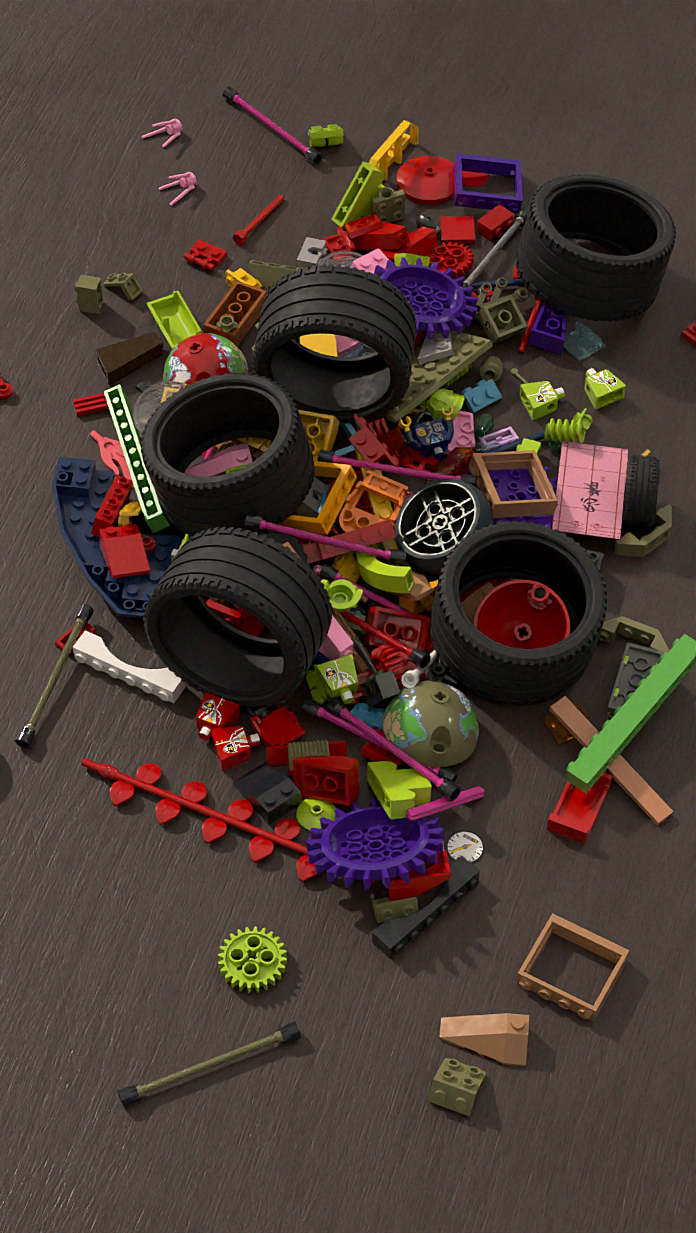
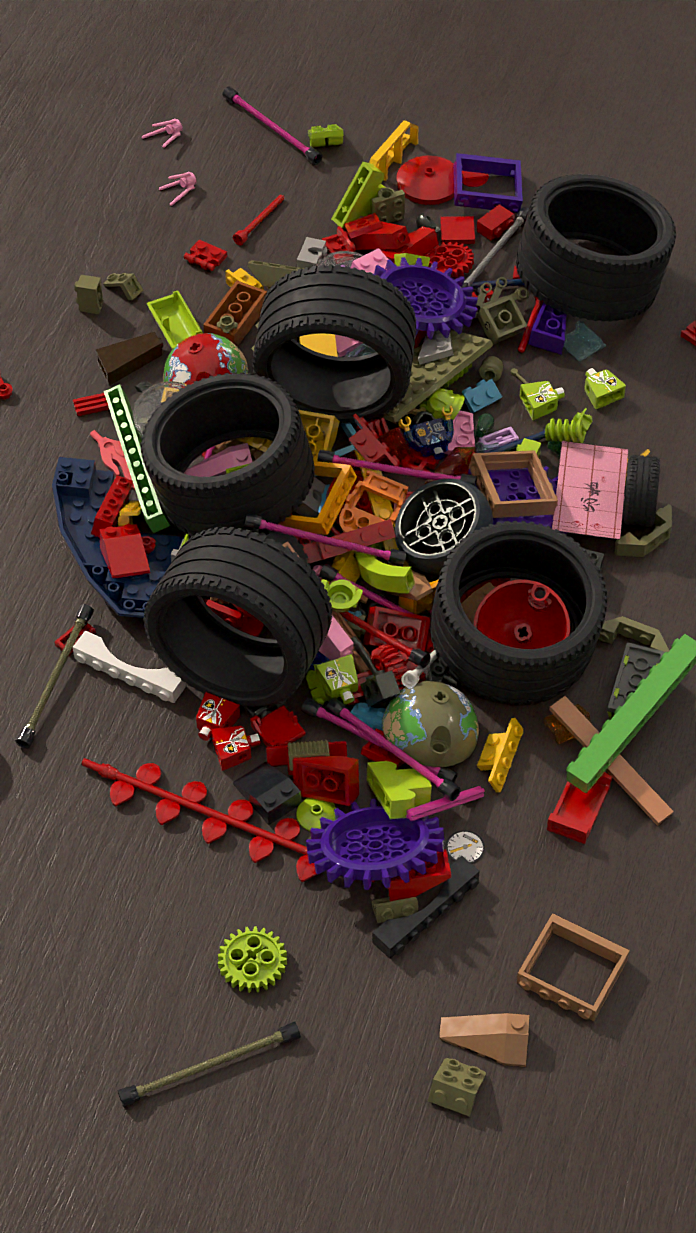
(499, 753): none -> yellow bracket

